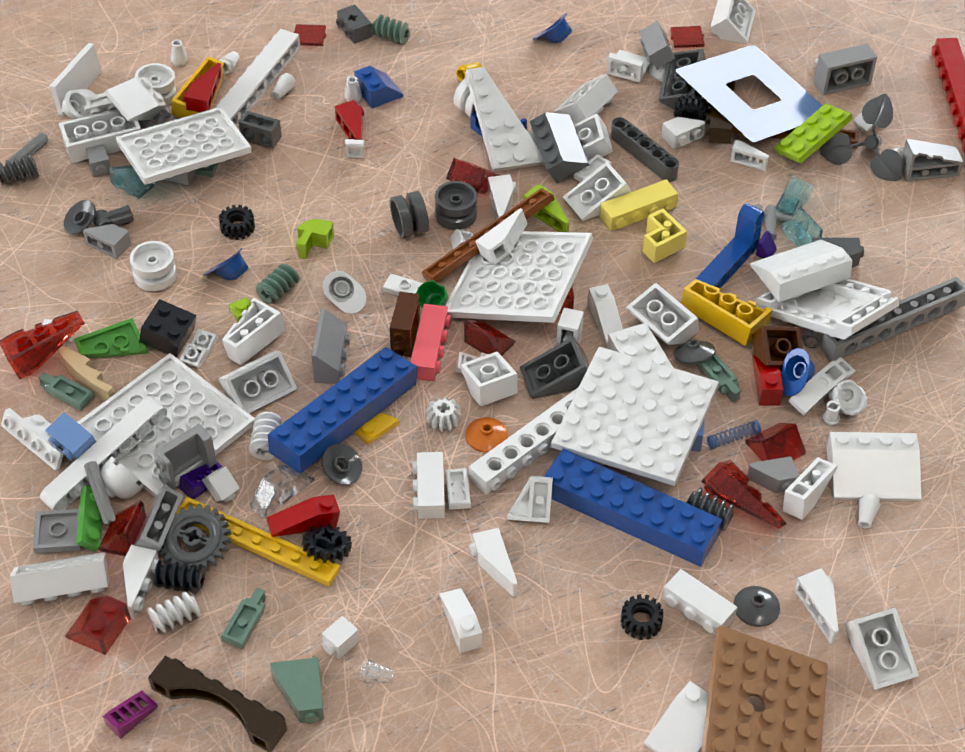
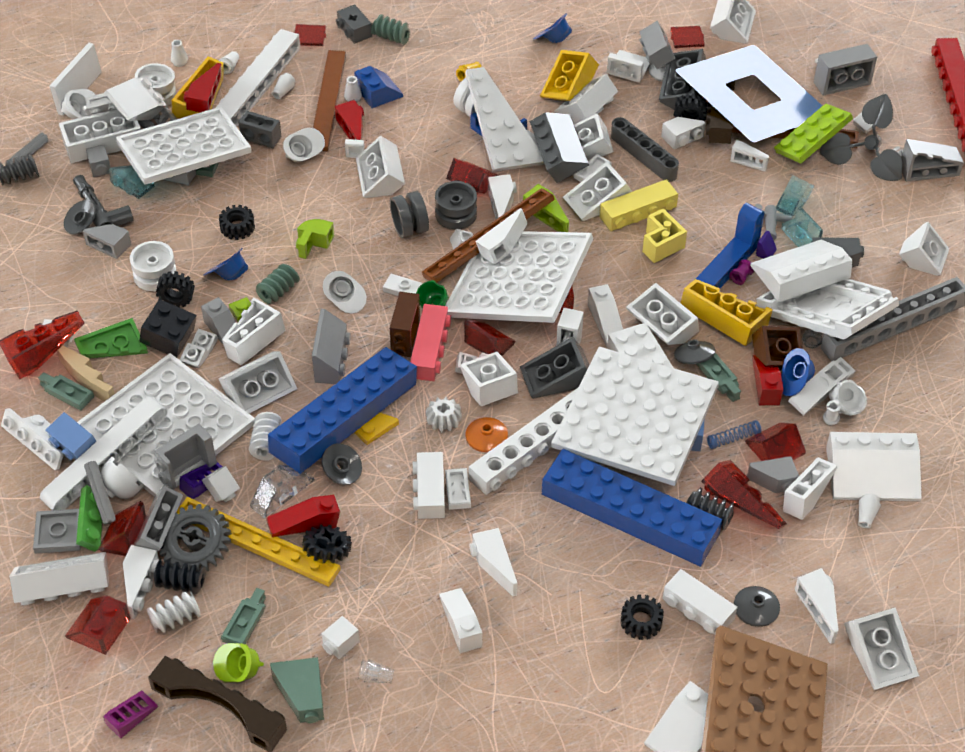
(86, 191): none -> dark grey pin
(177, 282): none -> black tyre
(217, 317): none -> light grey slope
(236, 662): none -> lime piece
(303, 144): none -> white piece
(329, 94): none -> dark orange tile
(380, 169): none -> white slope
(534, 501): white wing -> none
(569, 75): none -> yellow slope
(740, 274): none -> magenta bush
(925, 250): none -> white slope

